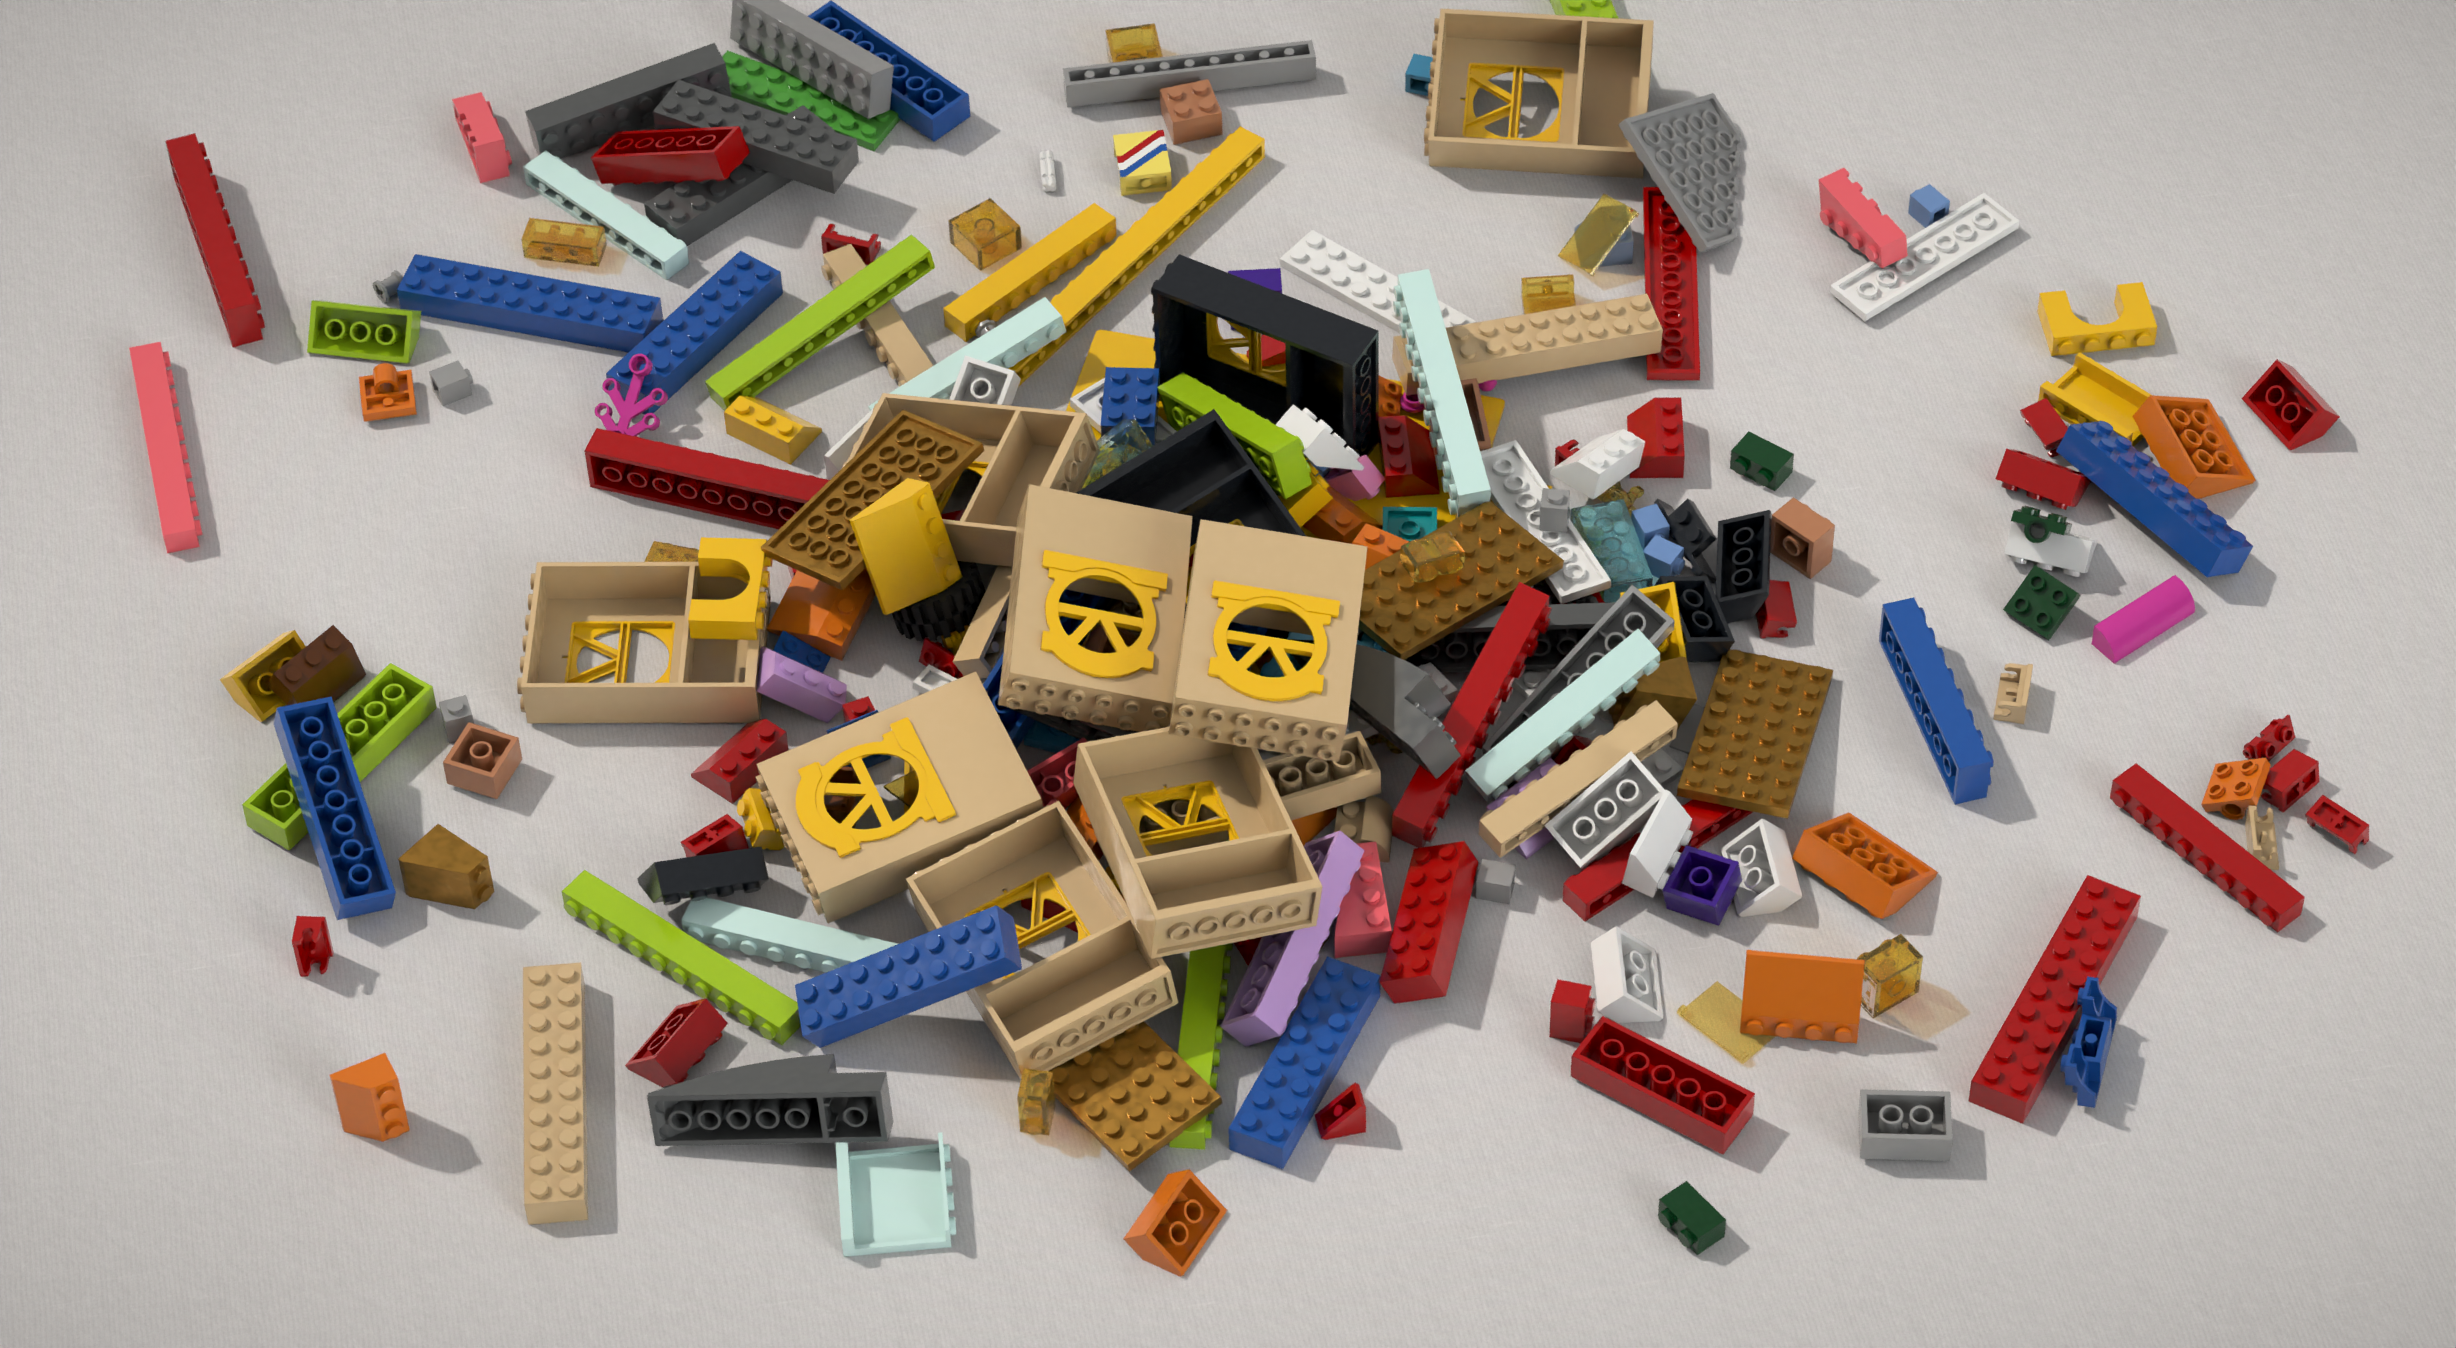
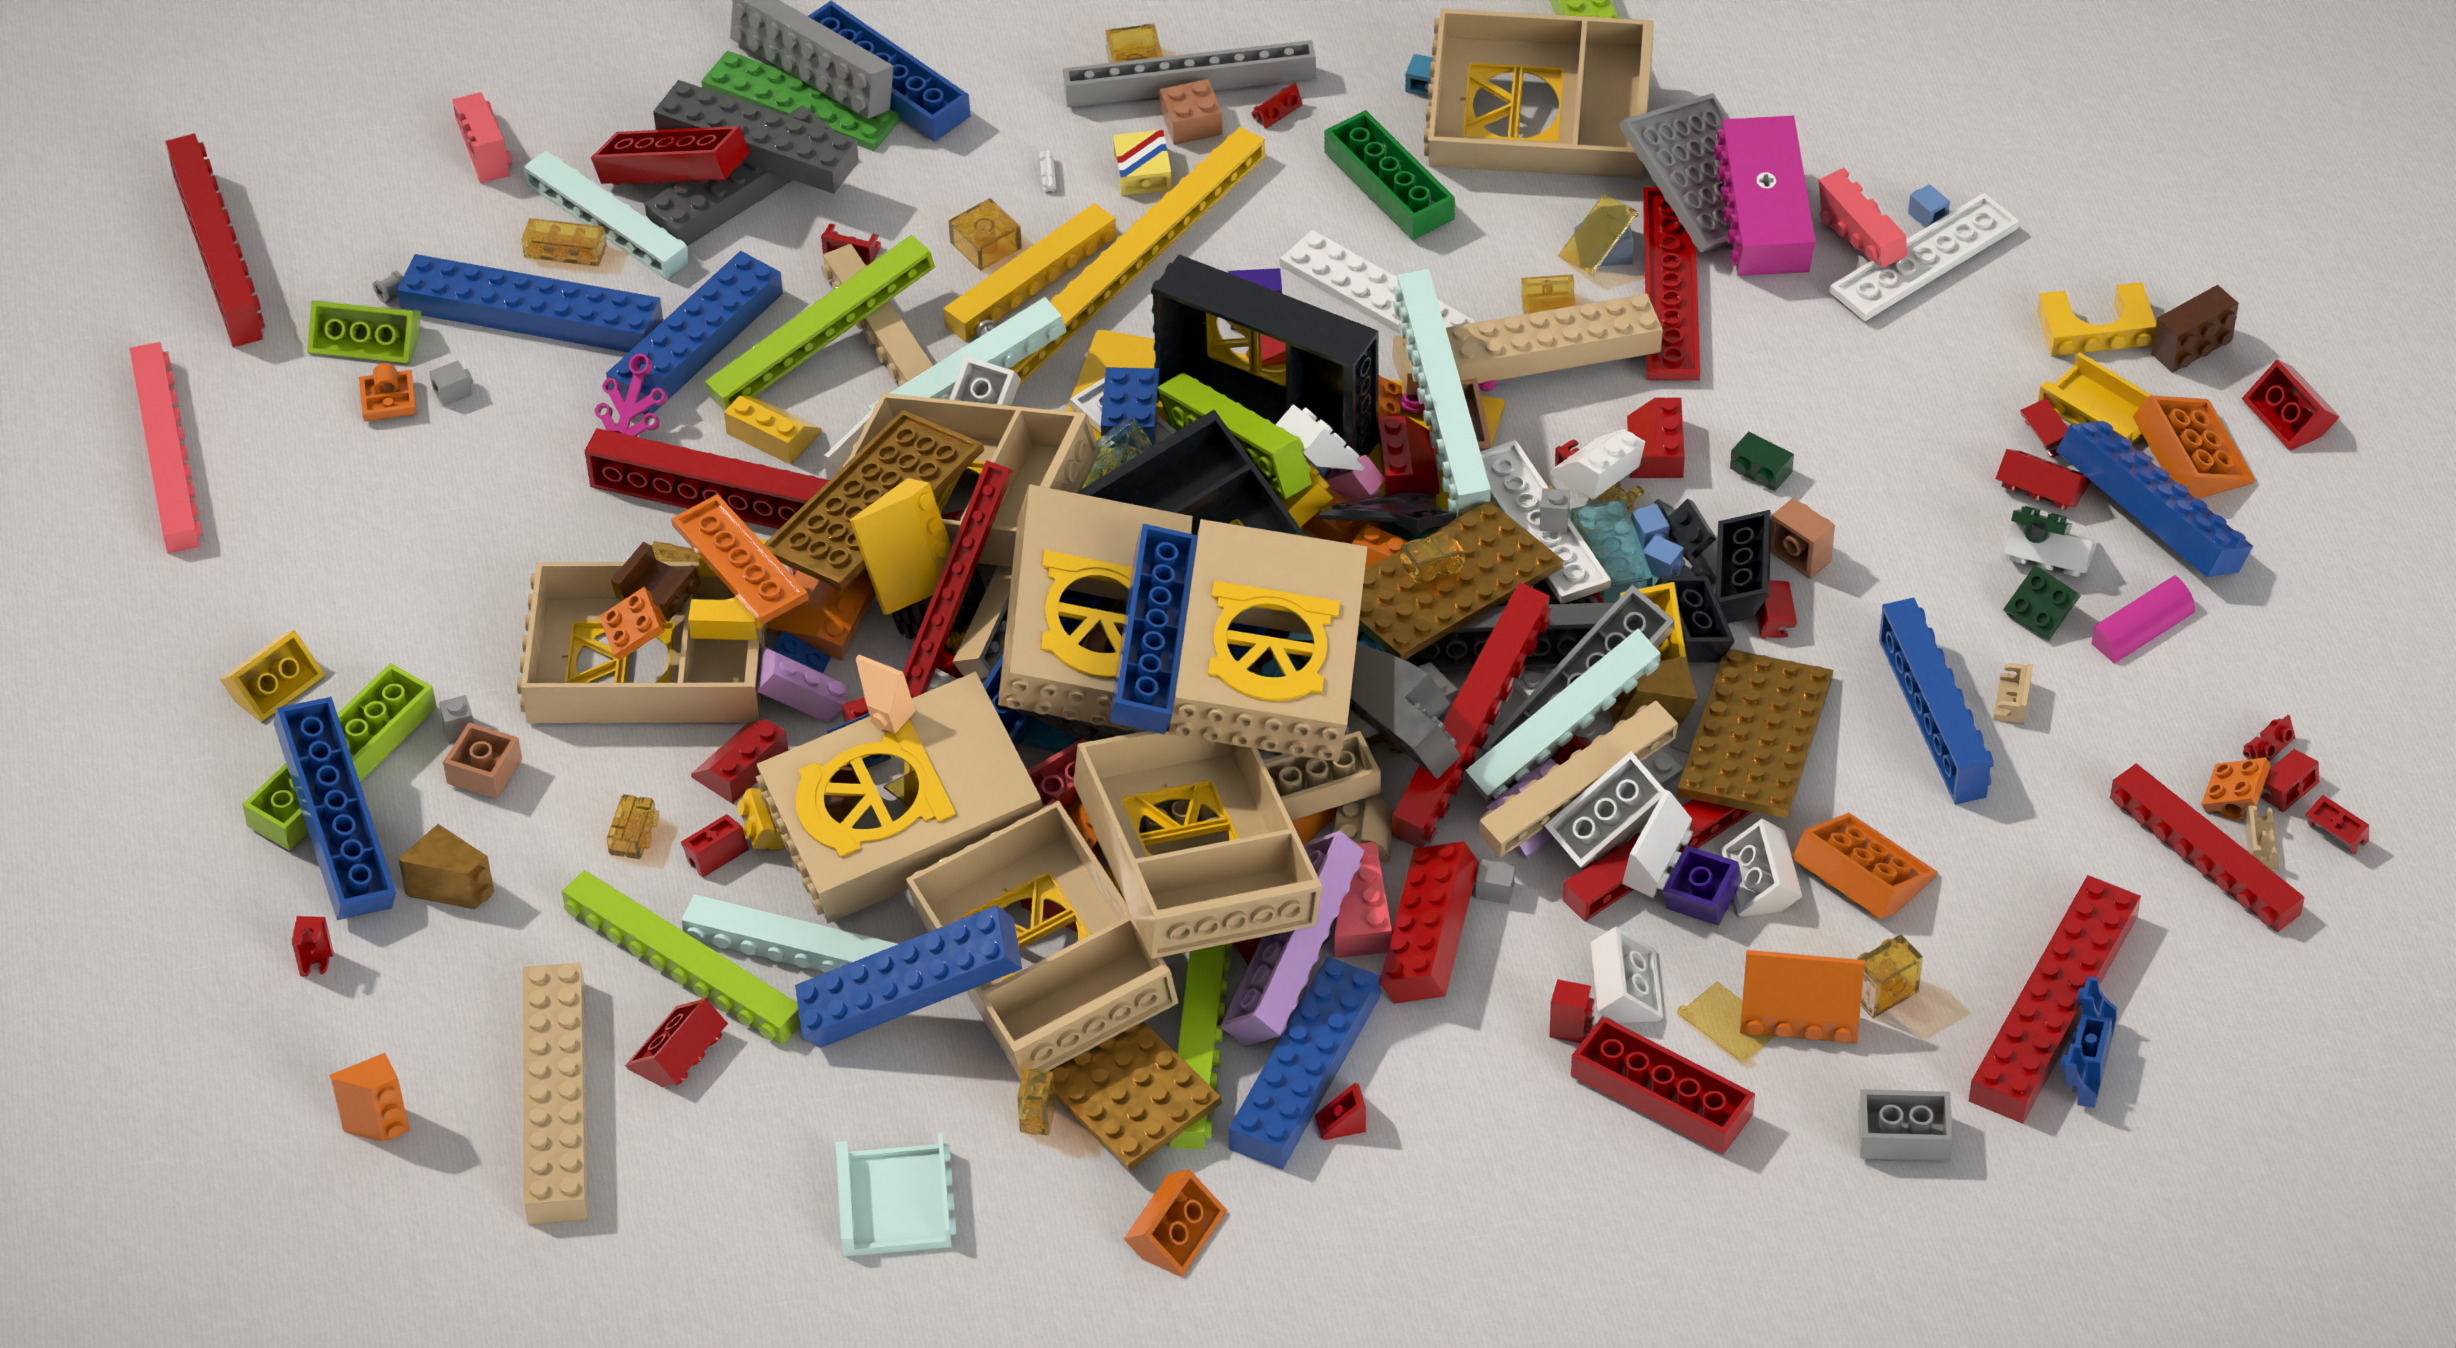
(319, 671): reddish brown slope -> none
(622, 103): dark grey brick -> none
(632, 623): none -> orange plate
(632, 826): none -> clear yellow brick
(666, 584): none -> reddish brown panel
(705, 875): black slope -> none
(739, 559): none -> orange plate
(774, 1105): dark grey slope -> none
(885, 694): none -> light nougat slope
(956, 577): none -> red plate
(1153, 629): none -> blue brick
(1278, 106): none -> red hinge
(1389, 175): none -> green brick
(1403, 509): none -> black plate
(1691, 1218): dark green brick -> none
(1765, 195): none -> dark pink piece
(2195, 328): none -> reddish brown brick

